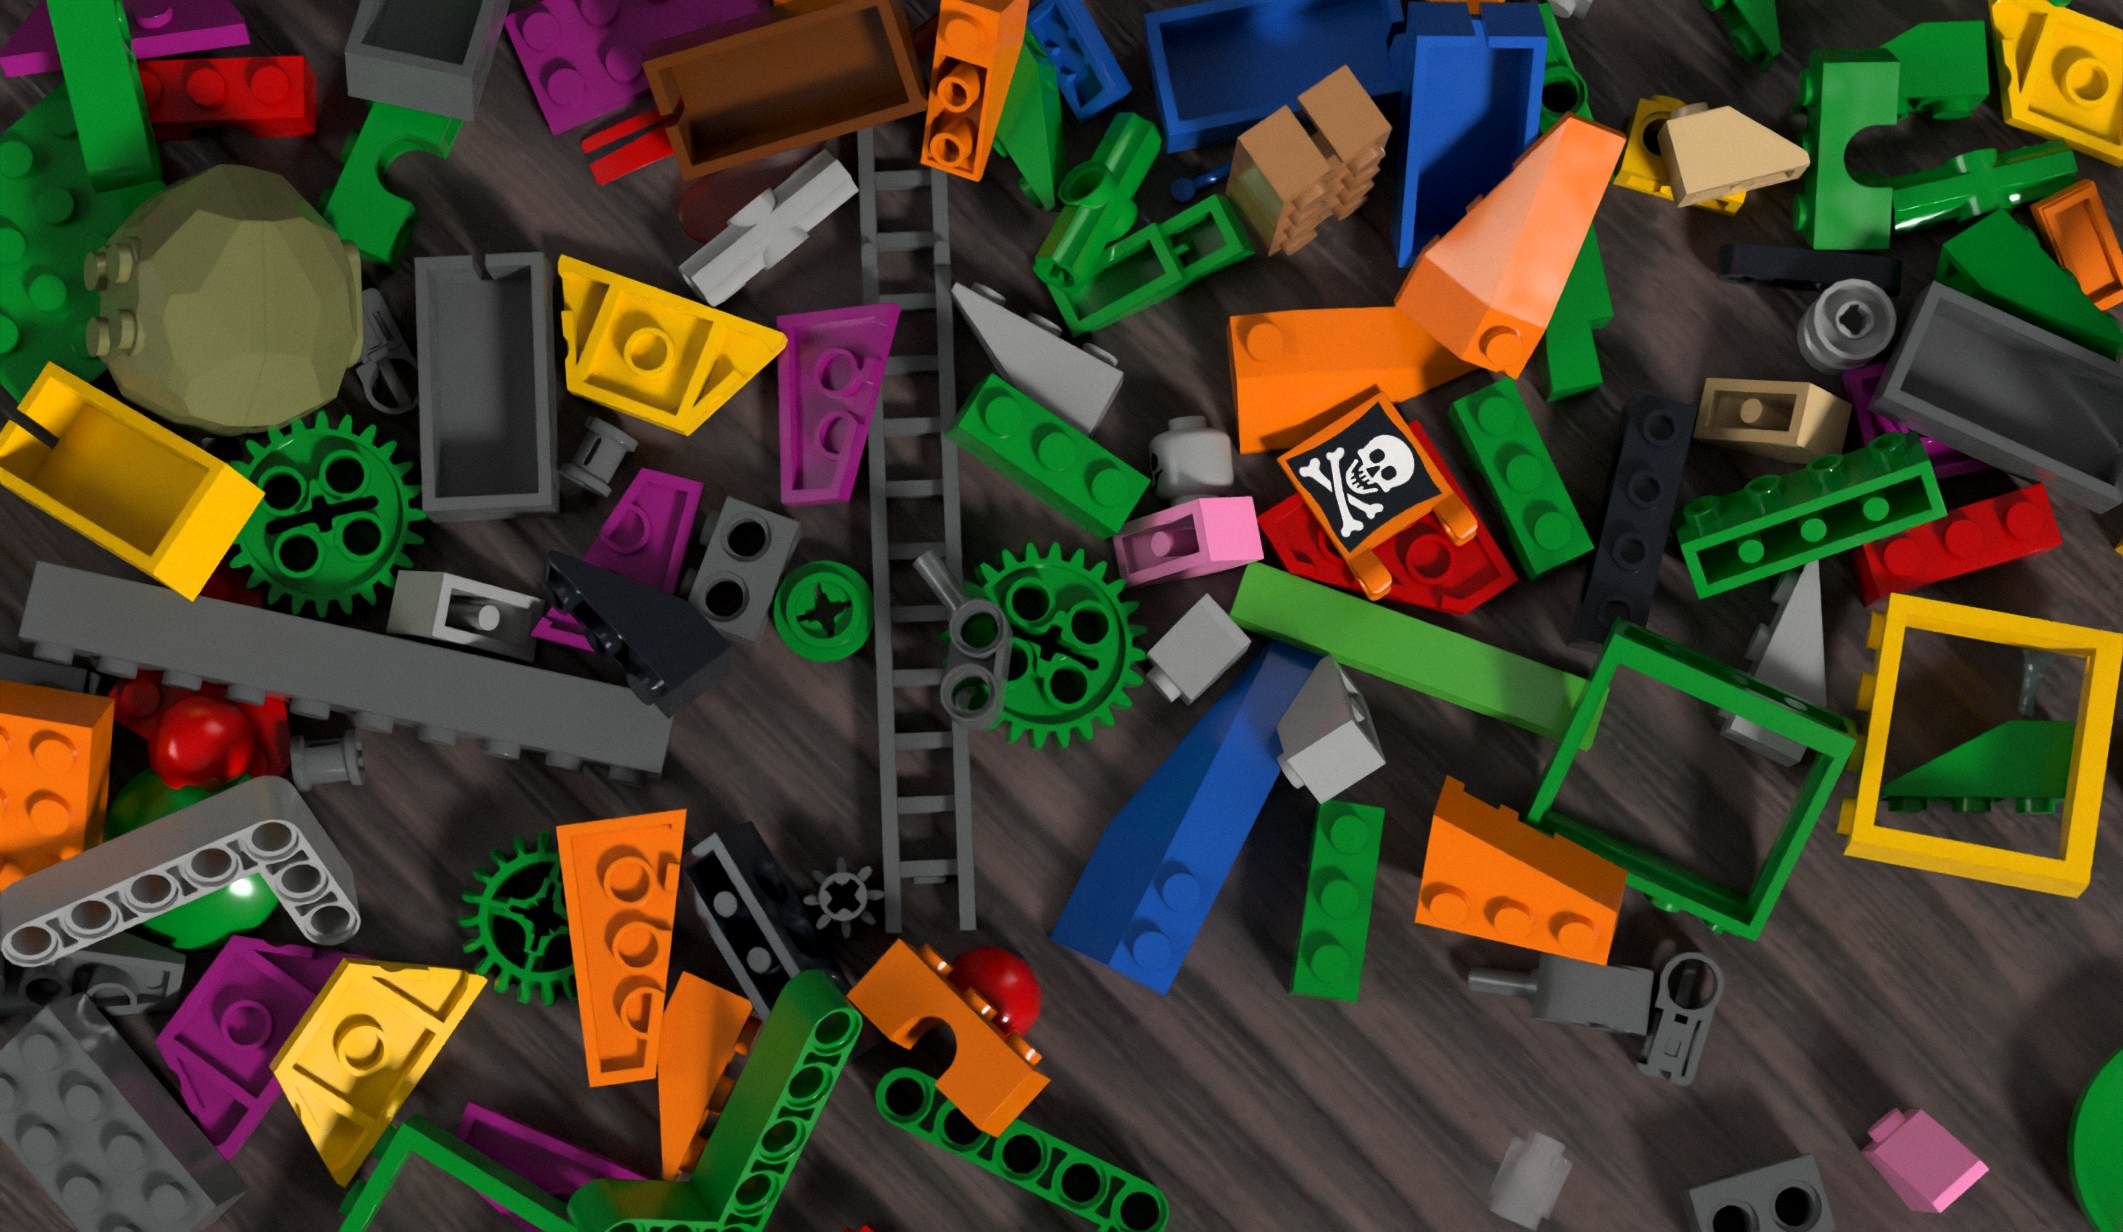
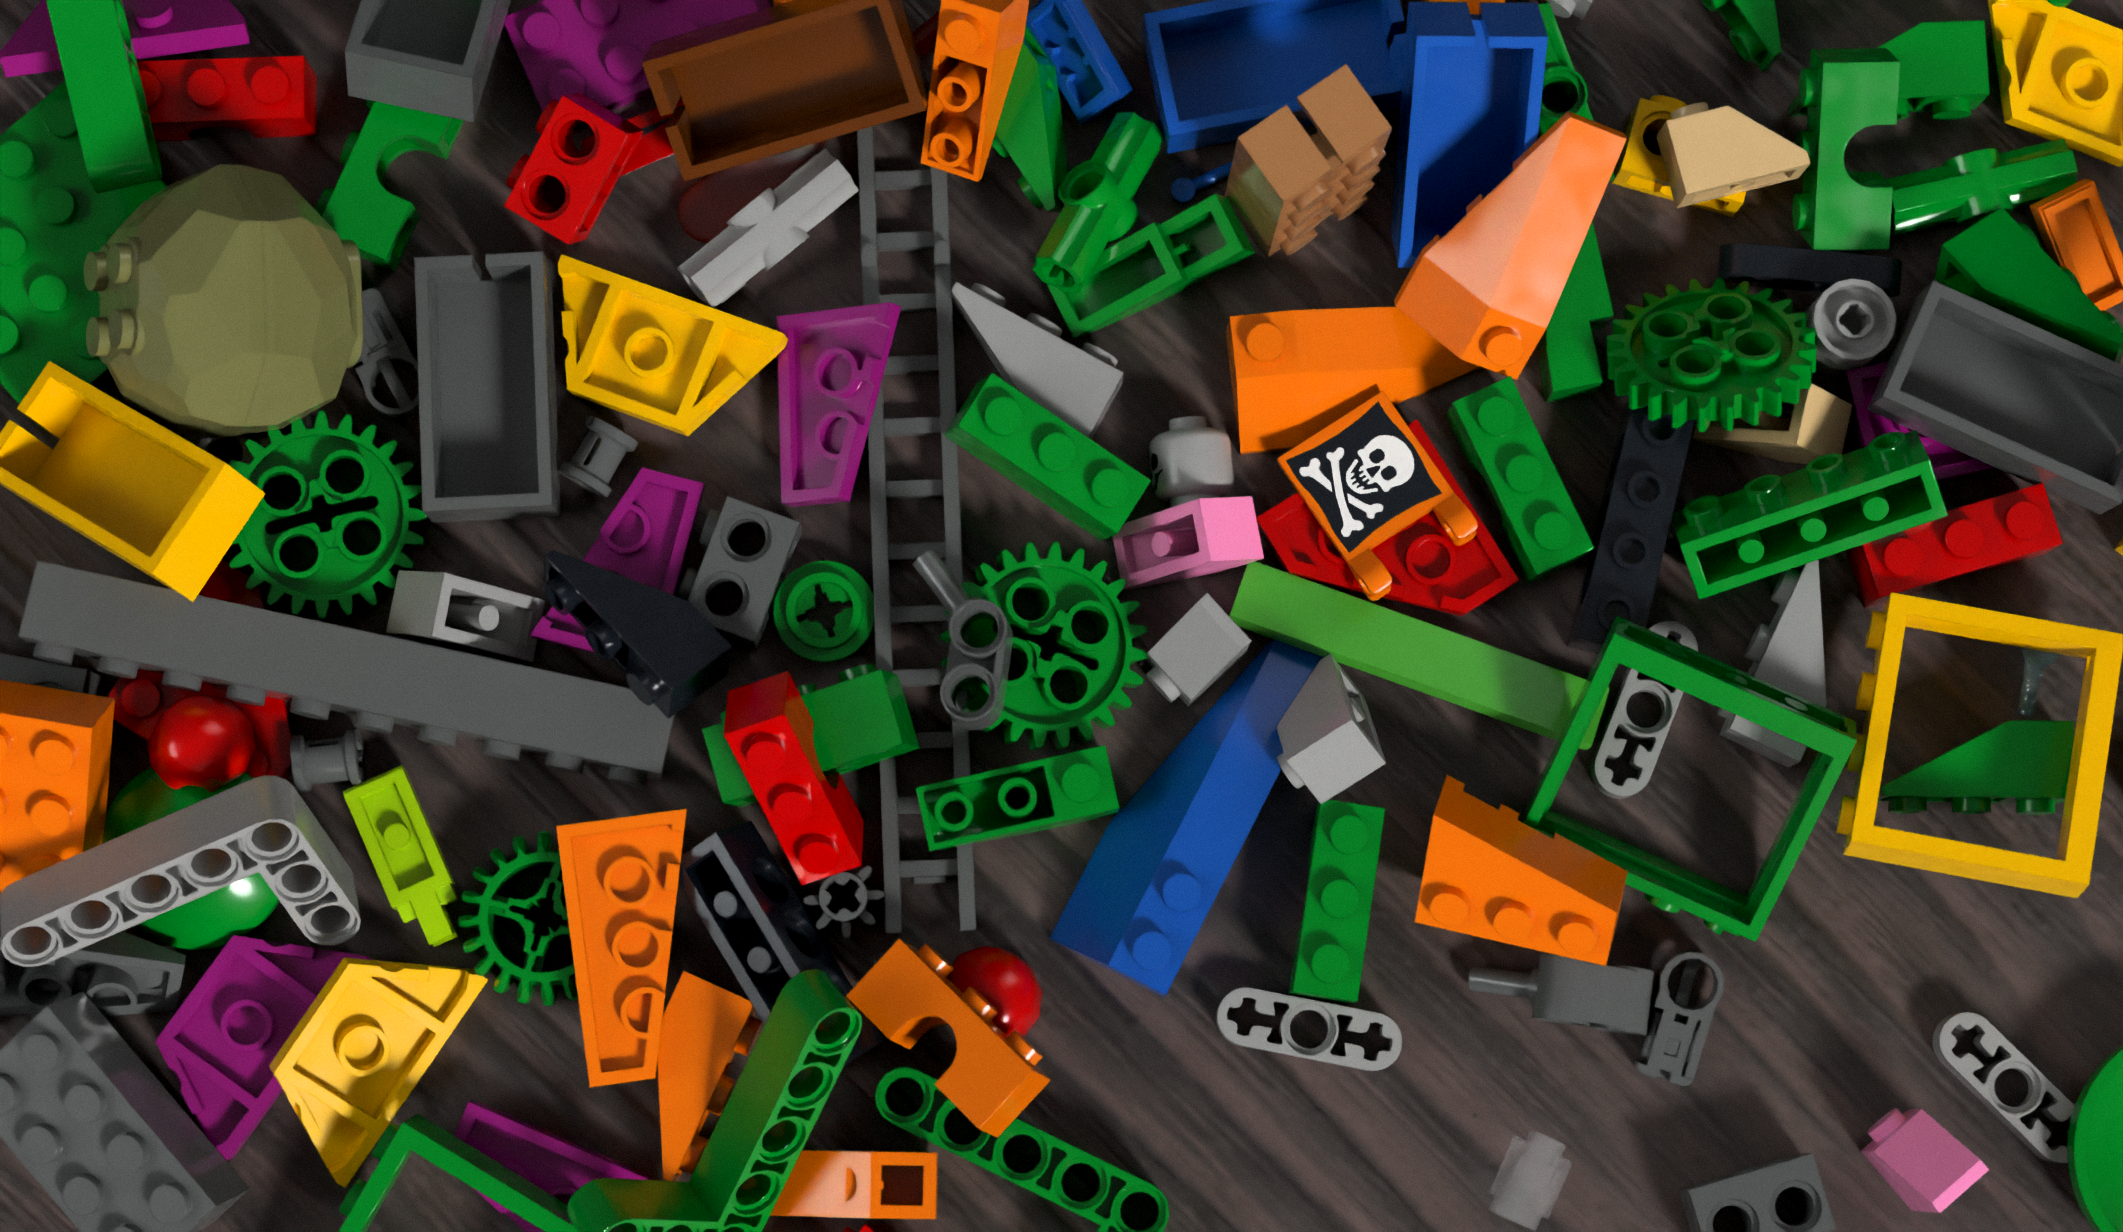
(404, 852): none -> lime hinge
(585, 177): none -> red brick
(776, 751): none -> red arch
(853, 728): none -> green brick
(861, 1185): none -> orange slope
(1018, 799): none -> green slope
(1352, 1054): none -> light grey beam
(1641, 759): none -> light grey beam
(1711, 354): none -> green gear
(1987, 1042): none -> light grey beam

